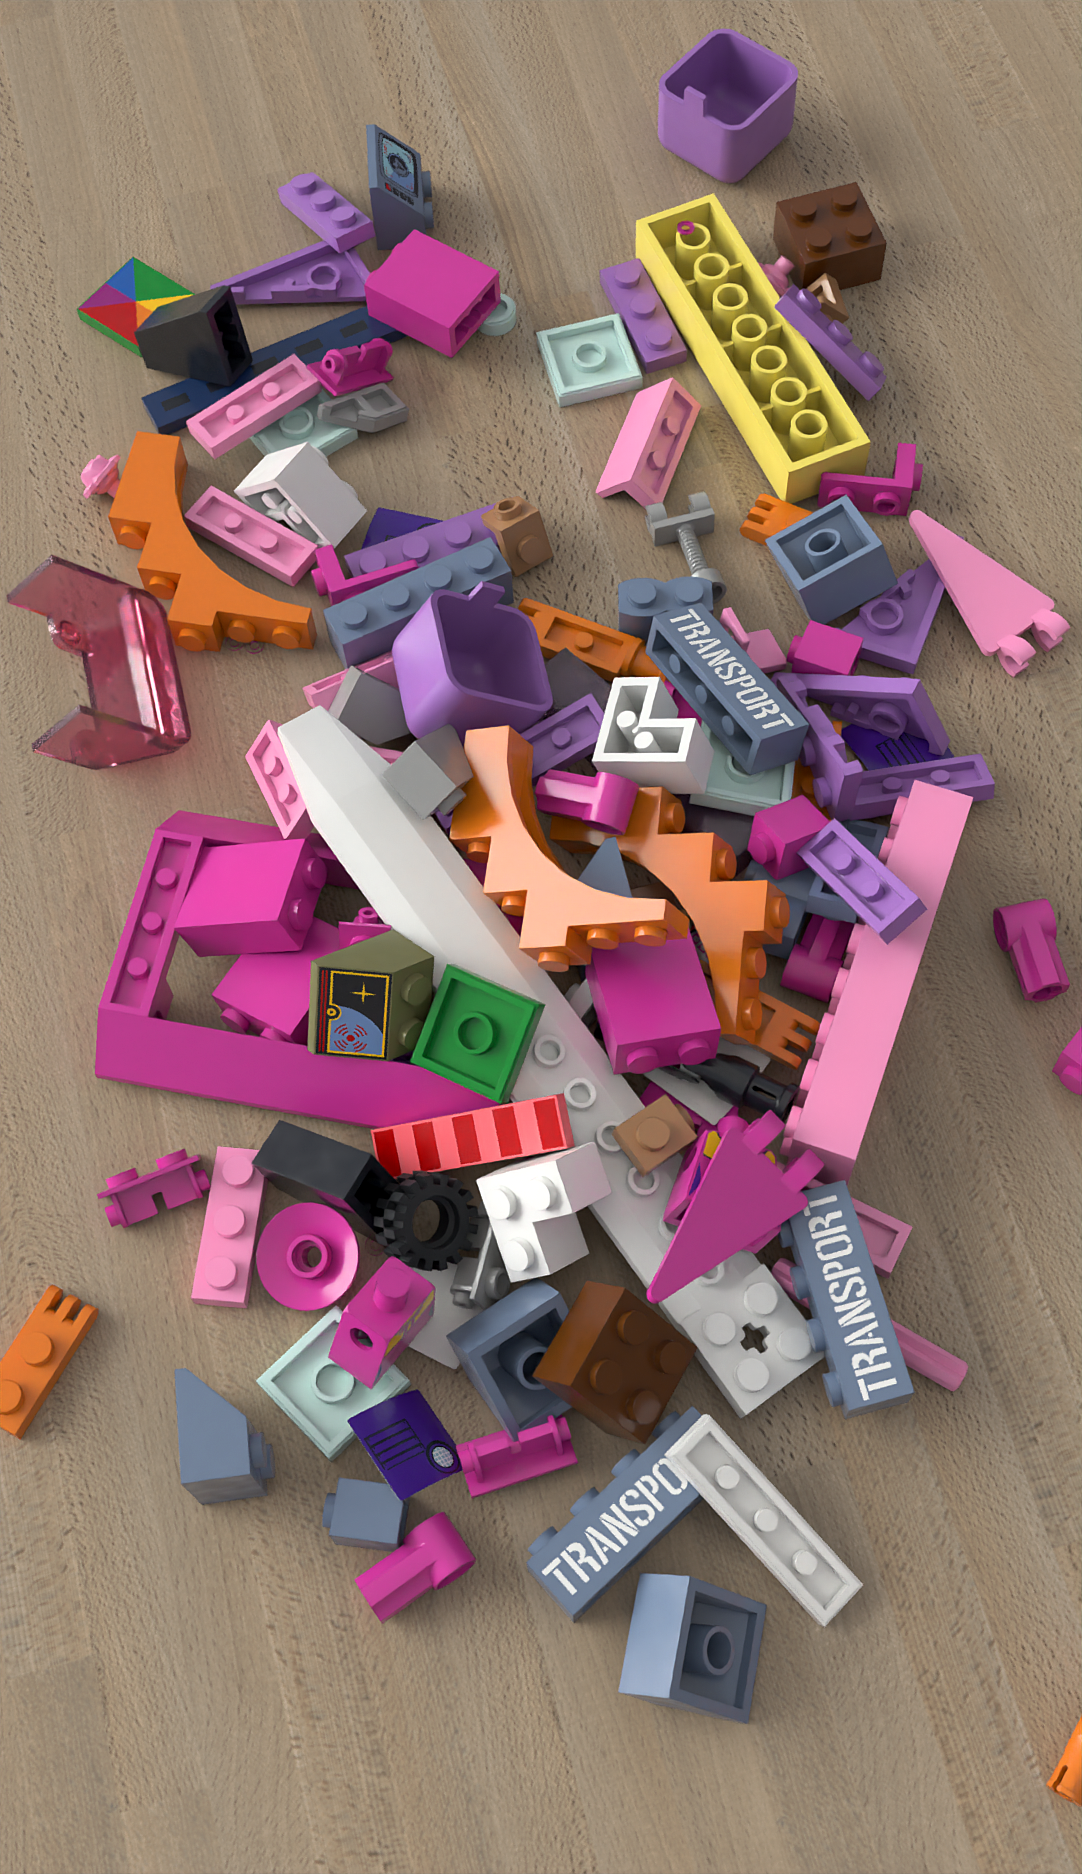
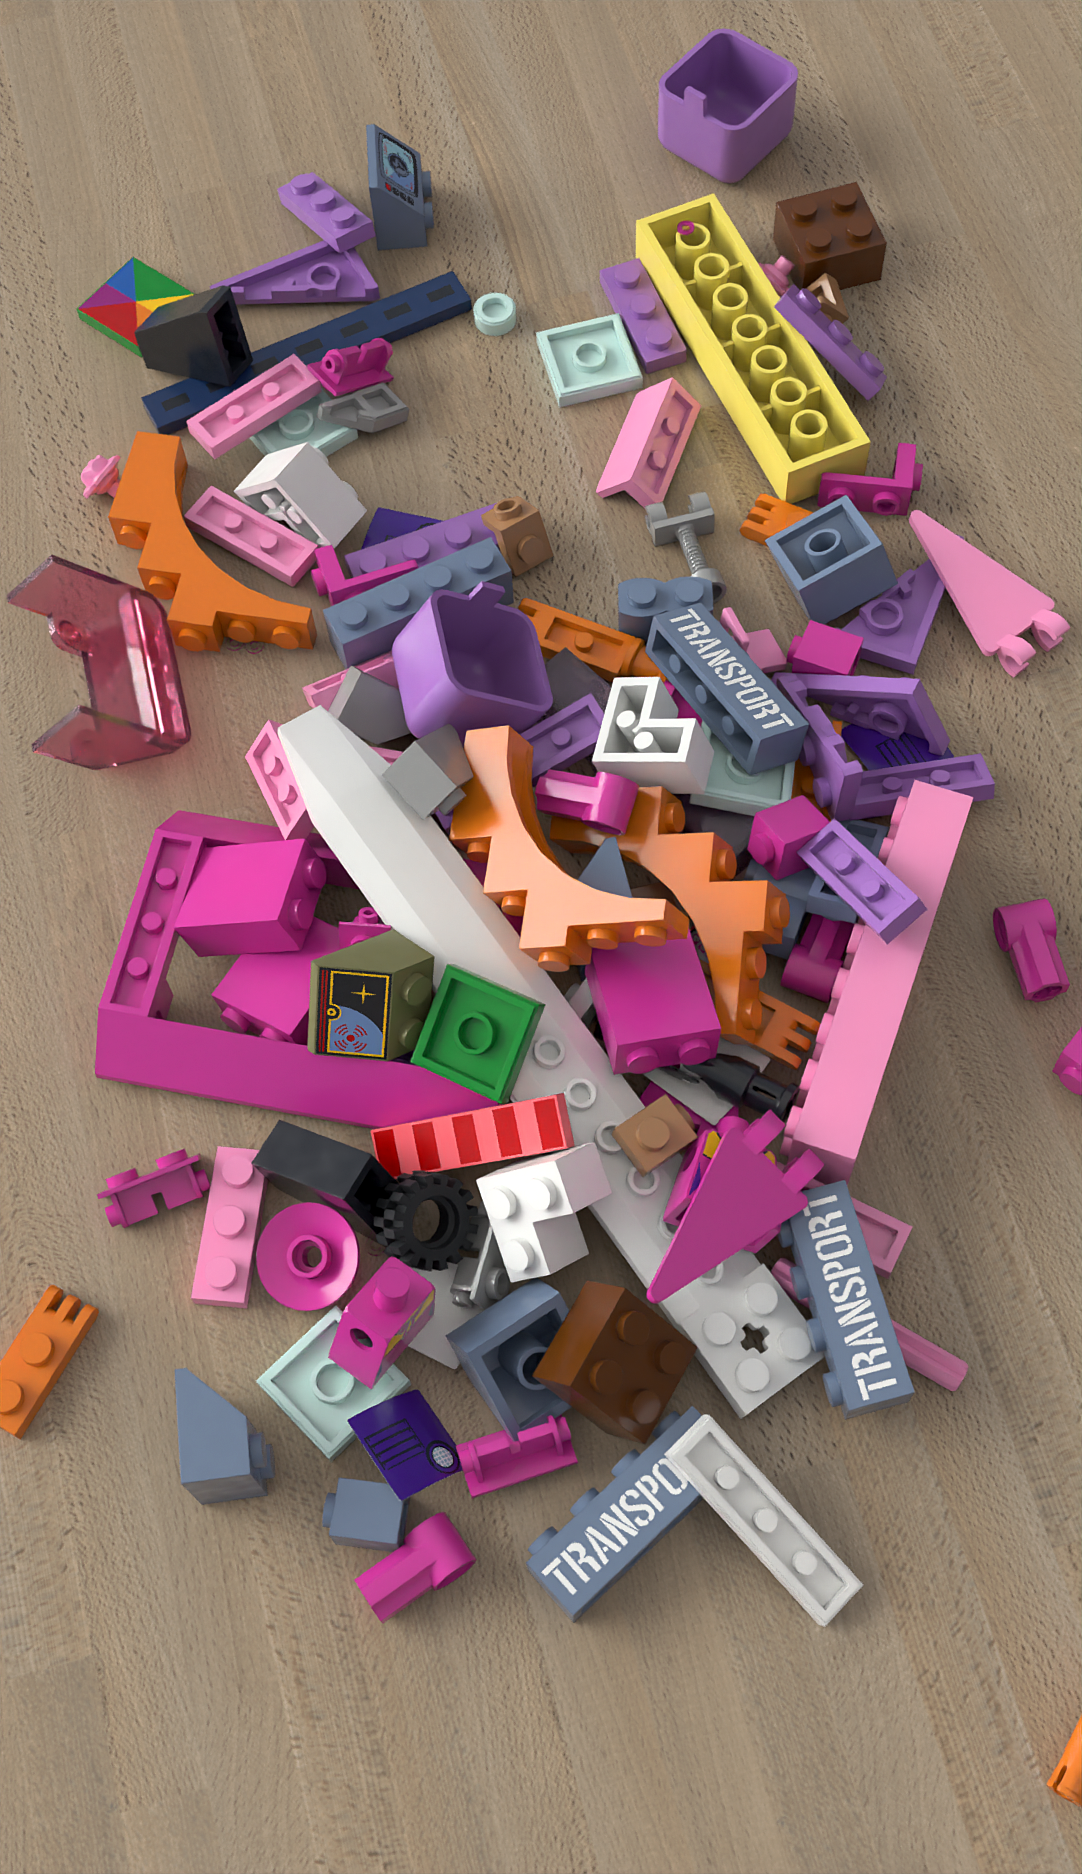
(432, 293): dark pink brick -> none
(693, 1647): sand blue slope -> none

